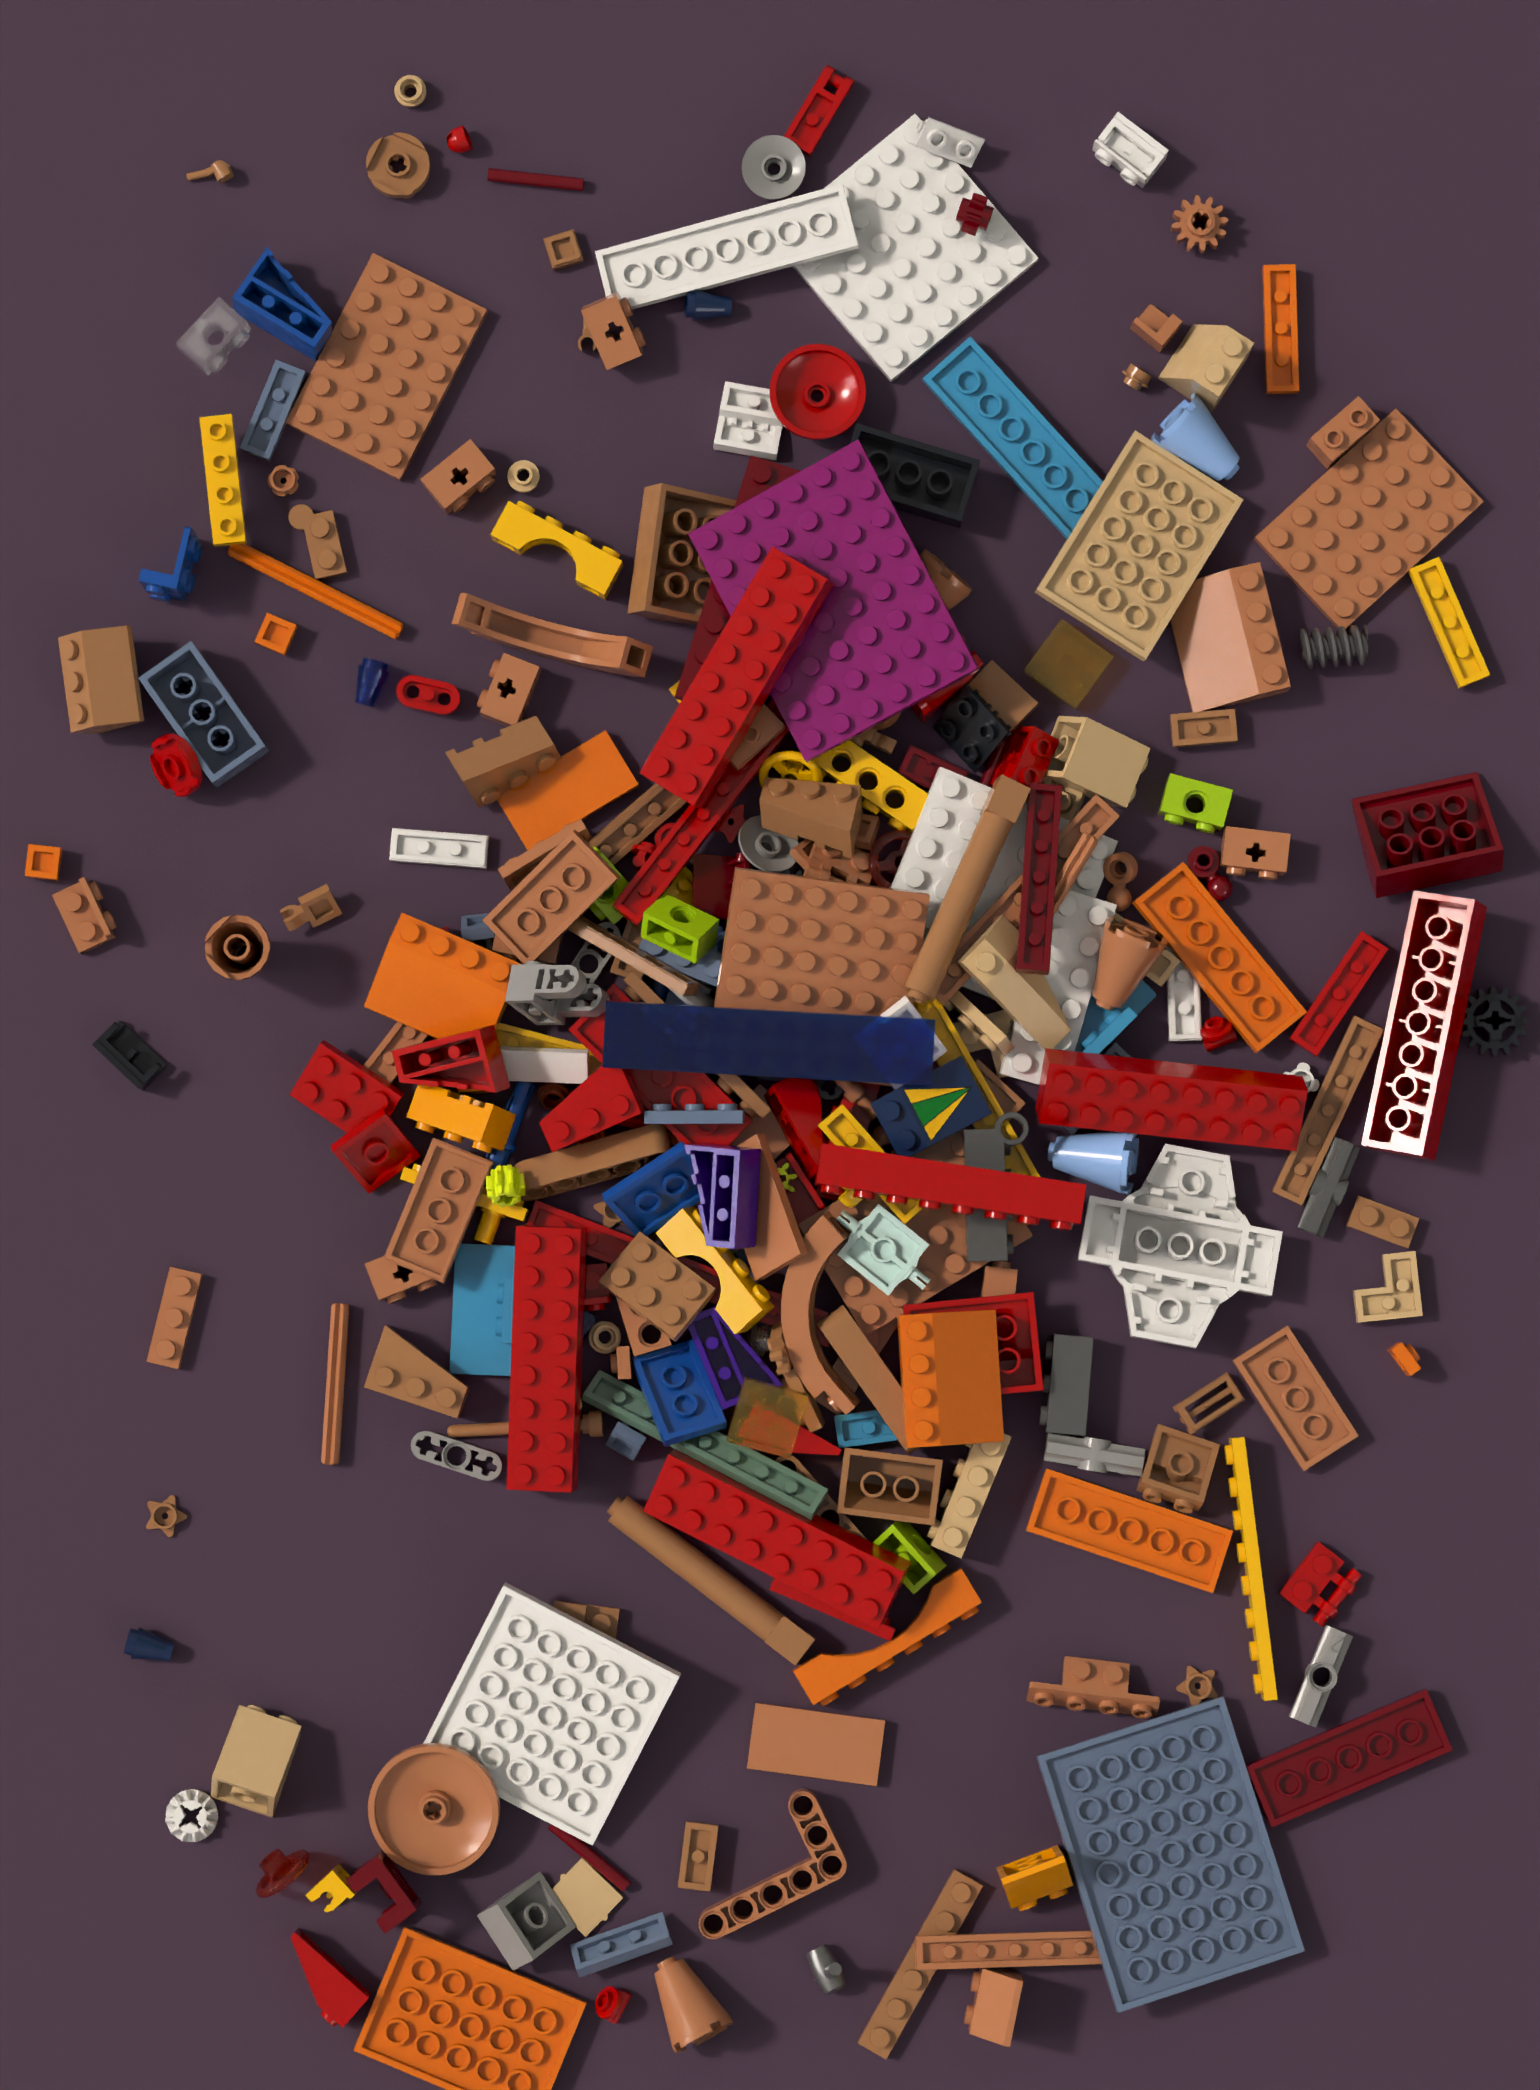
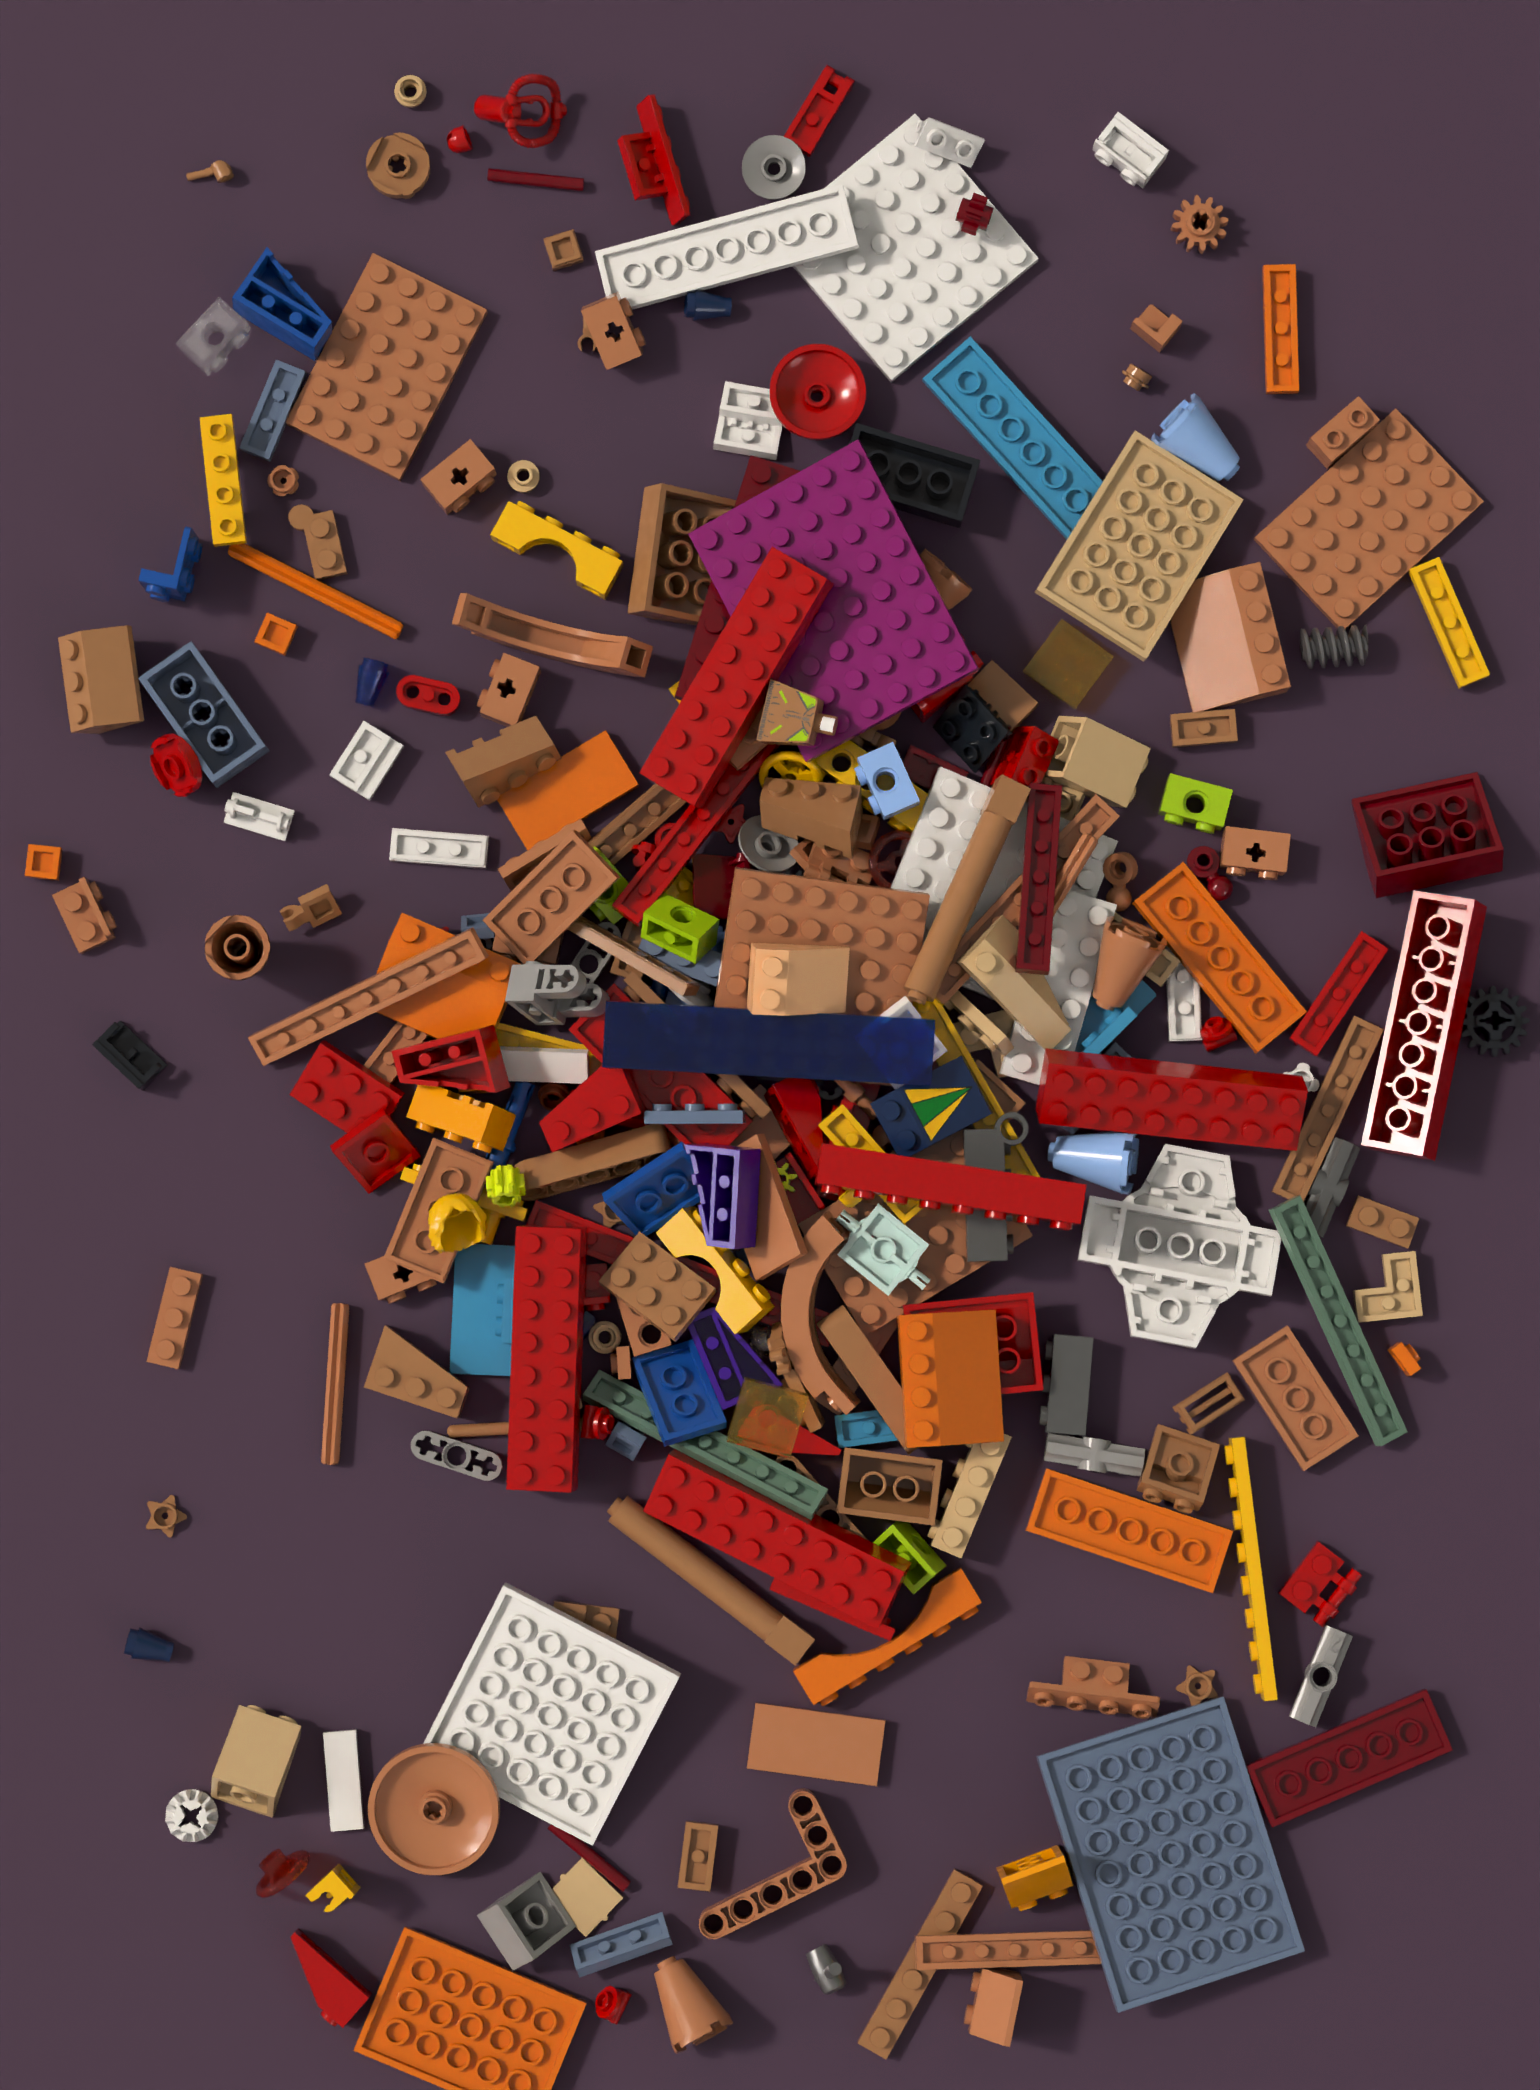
(258, 816): none -> white hinge
(343, 1780): none -> white tile
(366, 760): none -> white plate
(368, 996): none -> nougat plate
(393, 1886): dark red panel -> none
(456, 1223): none -> yellow hair
(508, 110): none -> red piece
(596, 1422): none -> red plate
(652, 164): none -> red bracket
(793, 717): none -> medium nougat torso
(797, 979): none -> light nougat slope
(886, 762): none -> light blue brick
(998, 1279): nougat brick -> none
(1207, 362): tan slope -> none
(1338, 1321): none -> sand green plate

